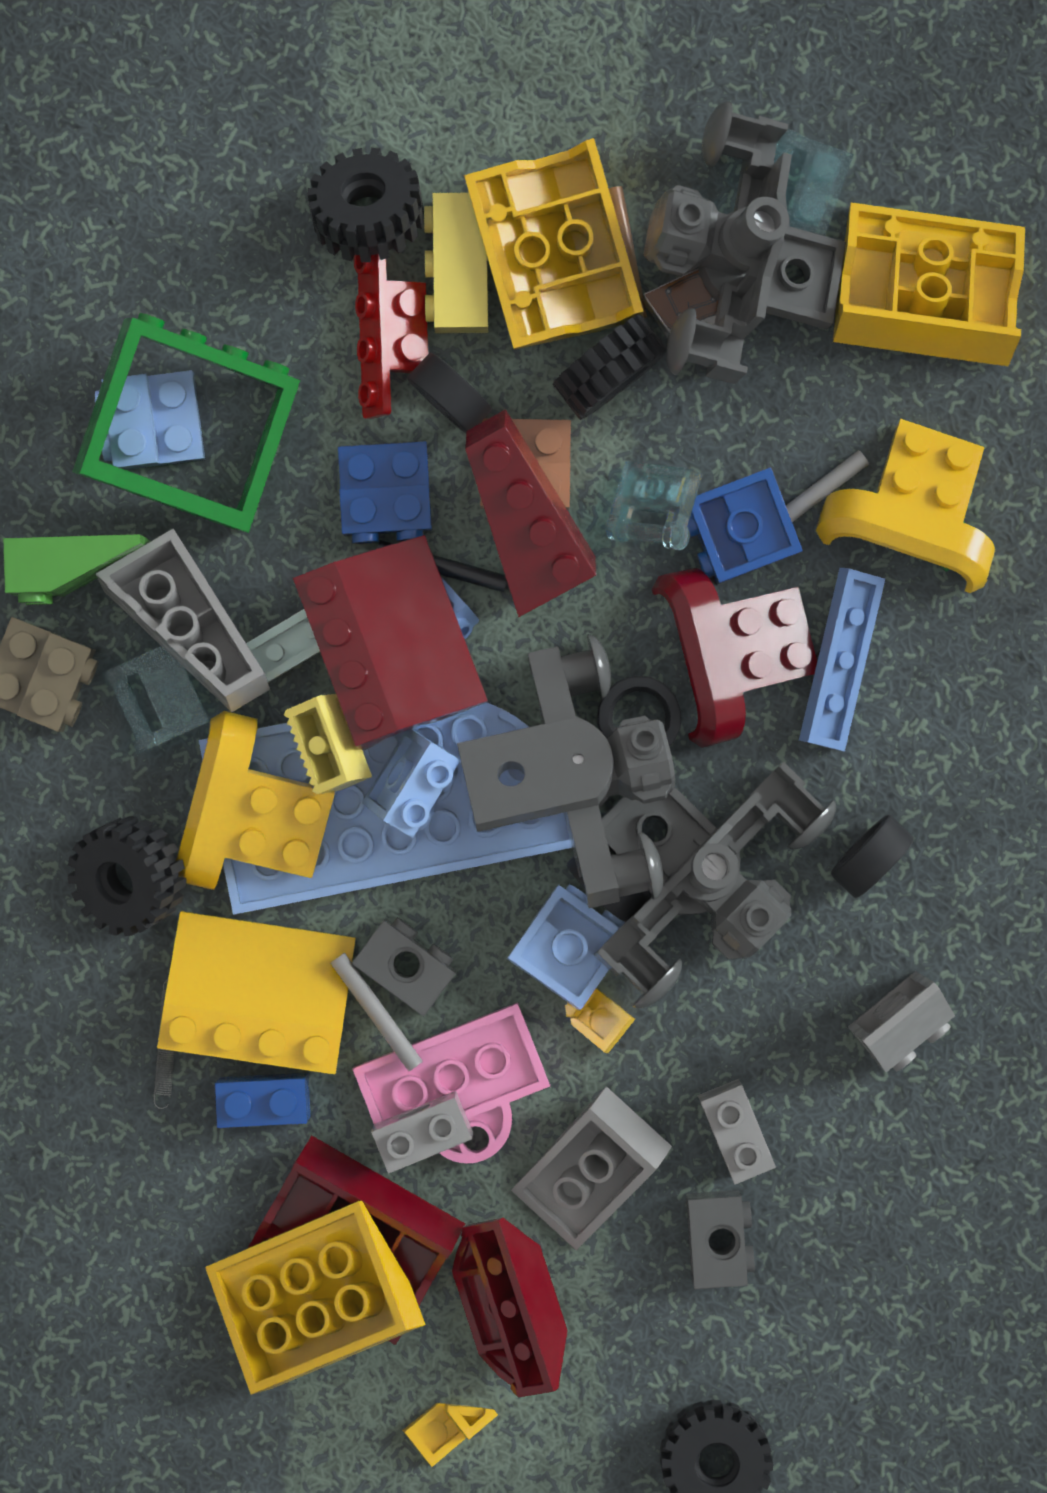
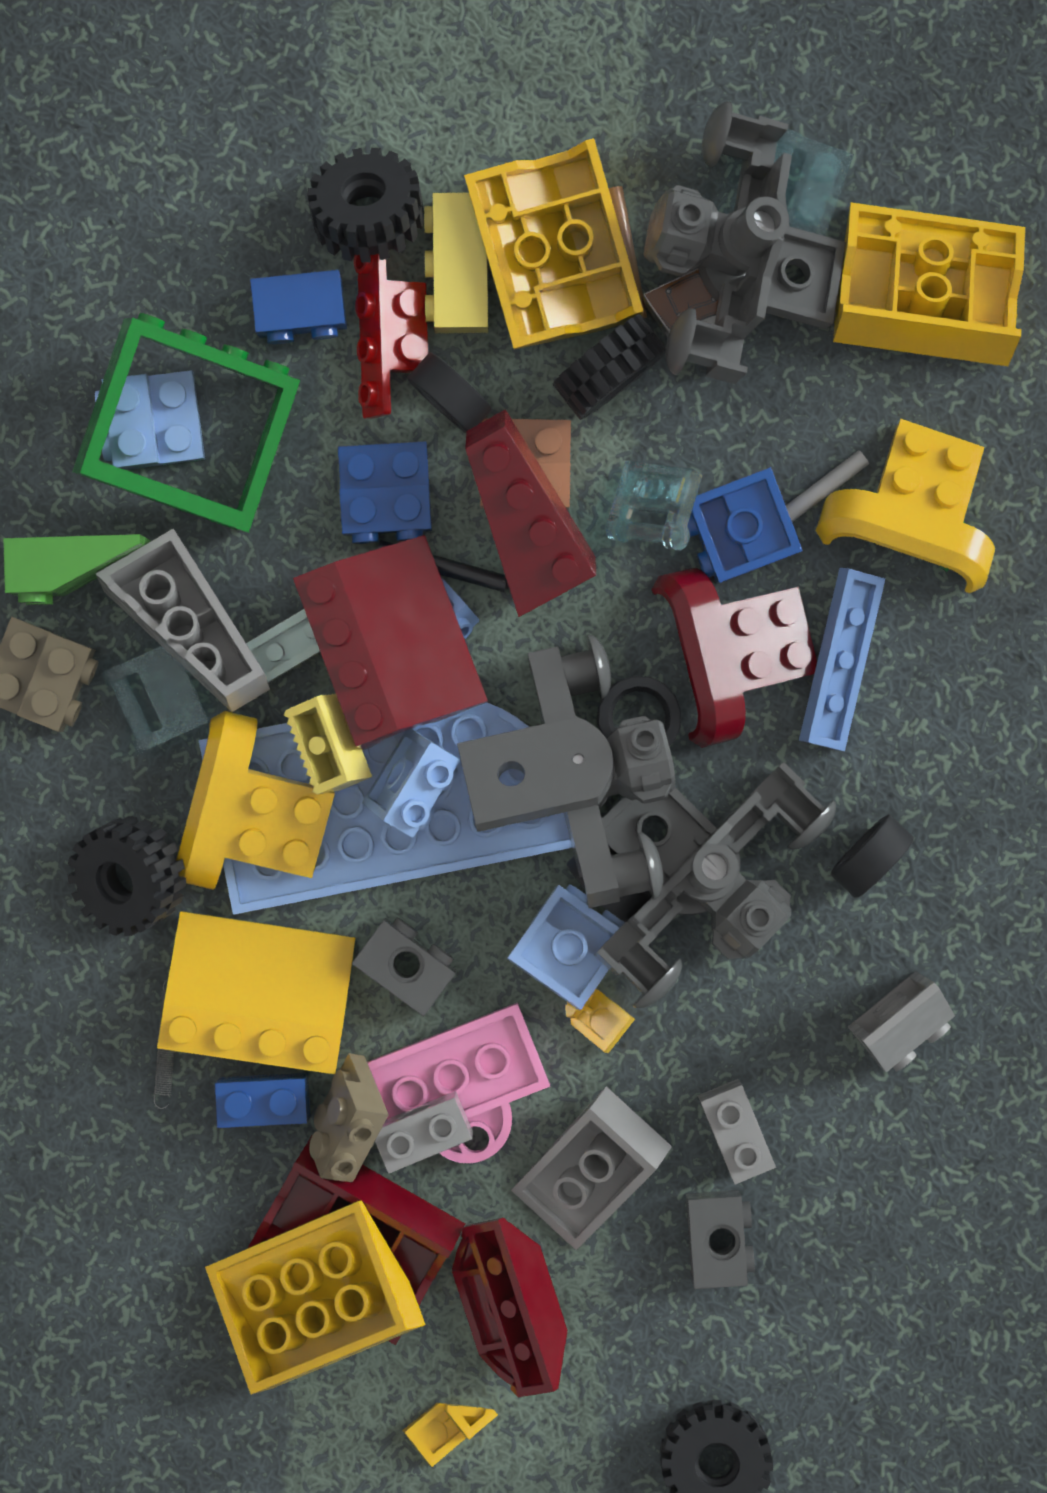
(299, 306): none -> blue brick
(347, 1121): none -> dark tan plate
(376, 1012): light grey bar -> none

